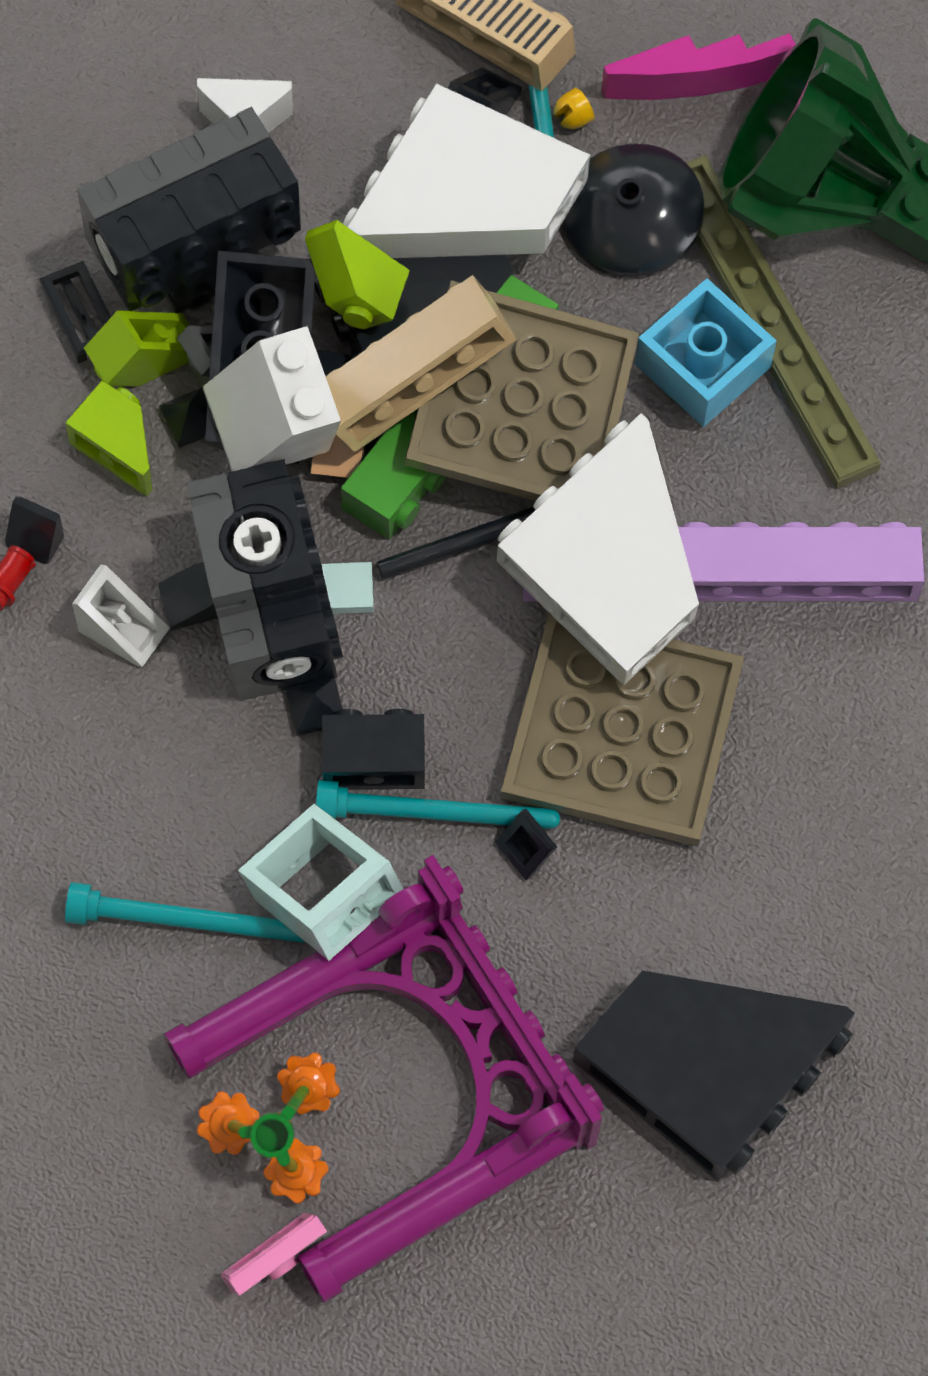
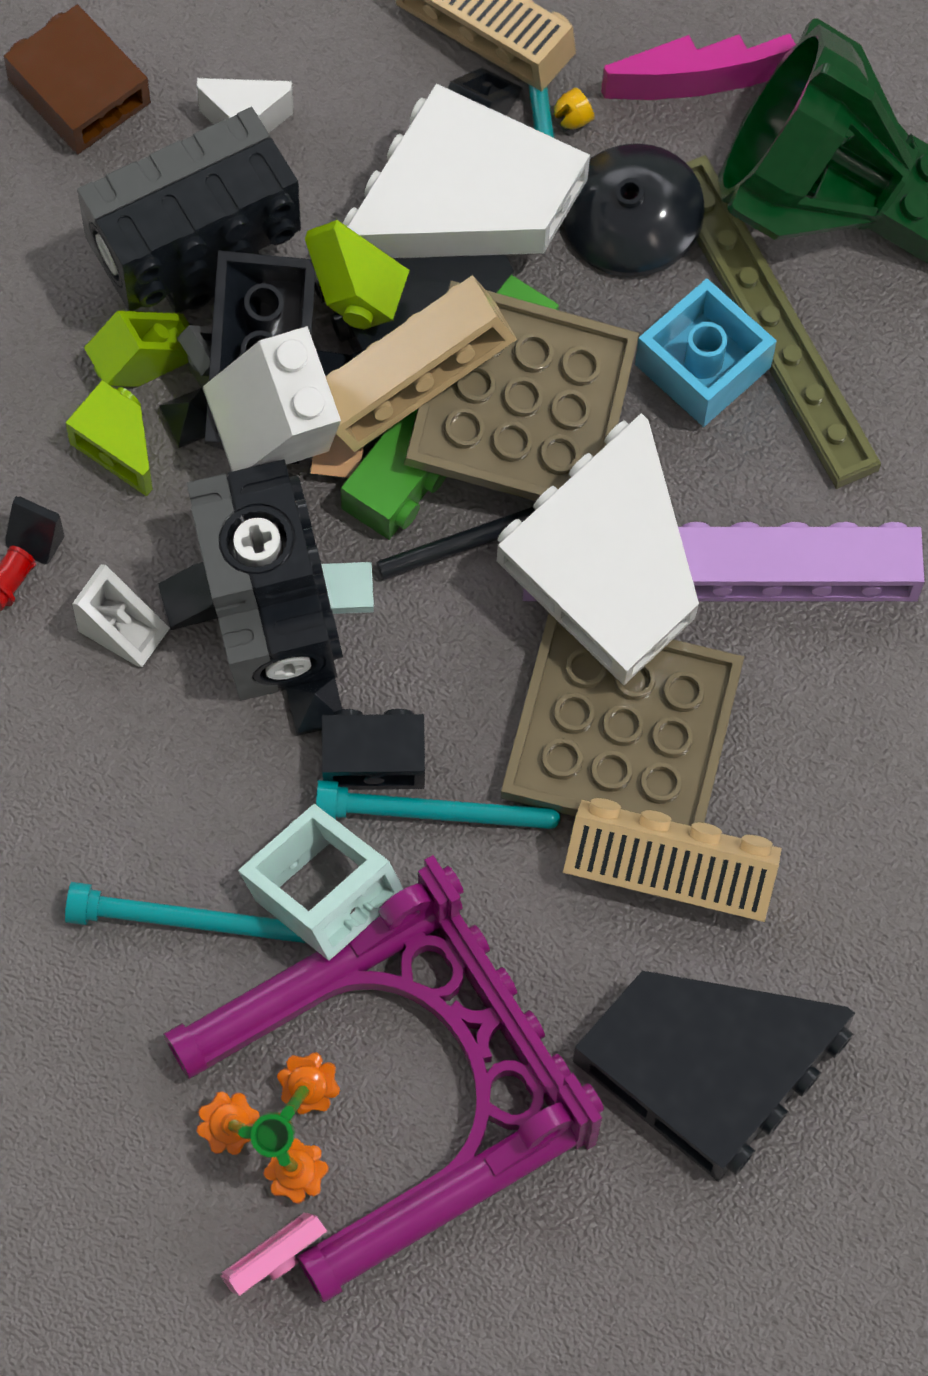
(63, 277): black tile -> none
(77, 78): none -> reddish brown brick
(526, 844): black slope -> none
(673, 859): none -> tan brick

